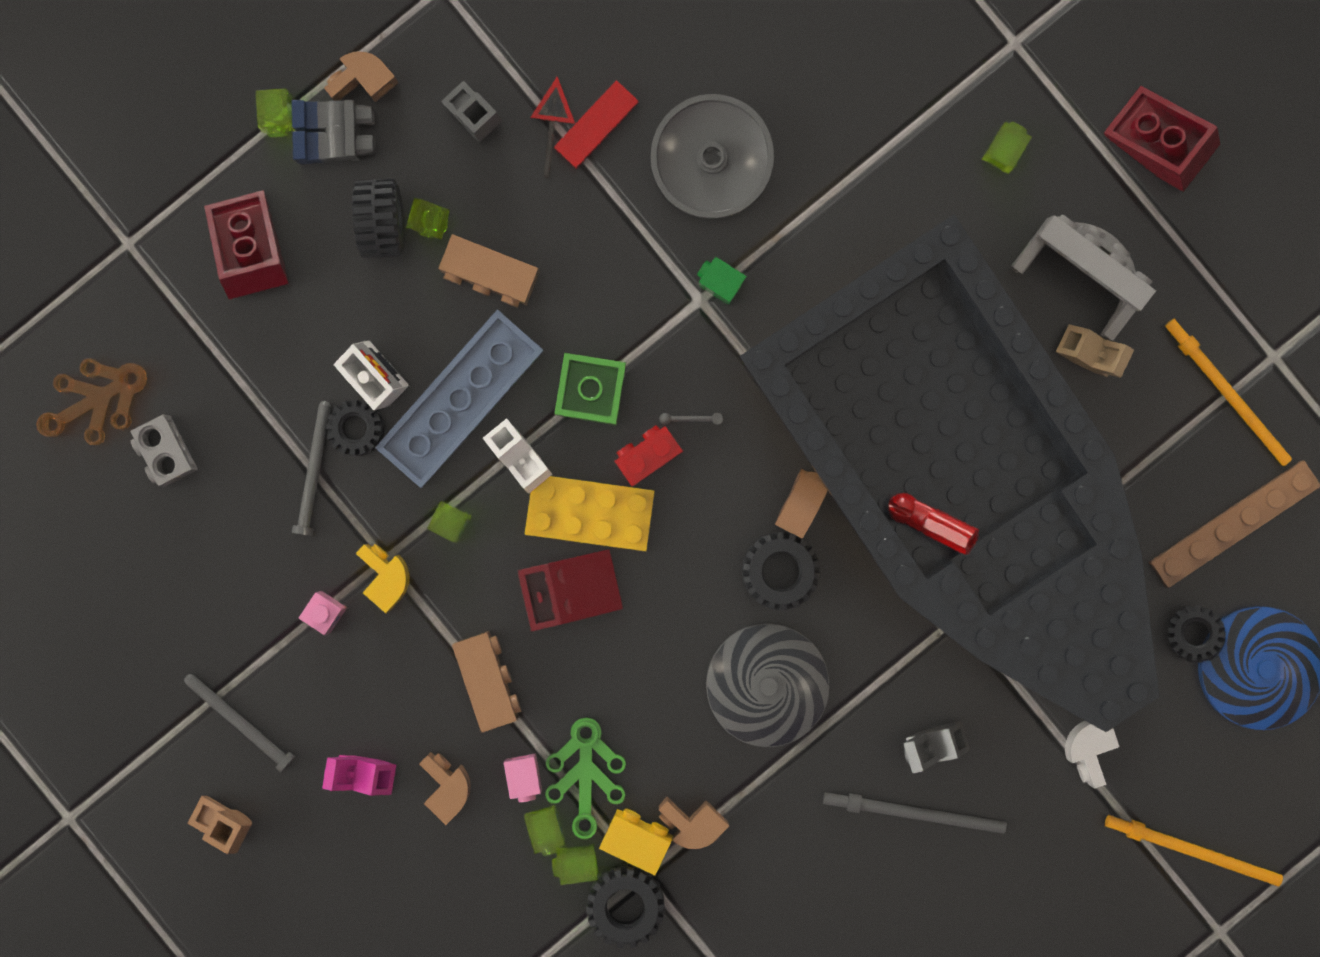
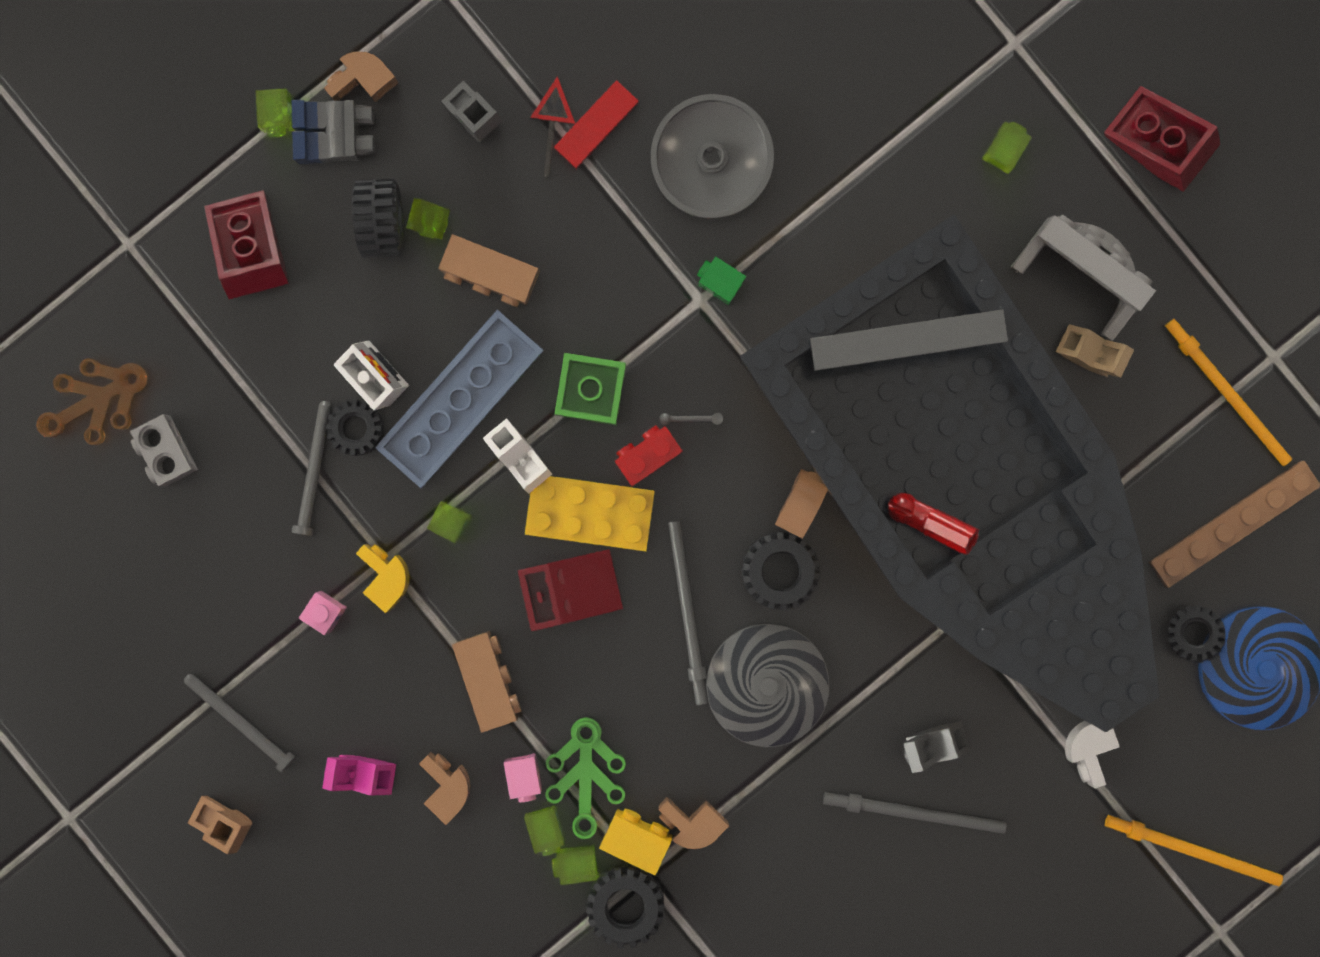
(696, 672): none -> dark grey bar
(908, 340): none -> dark grey tile

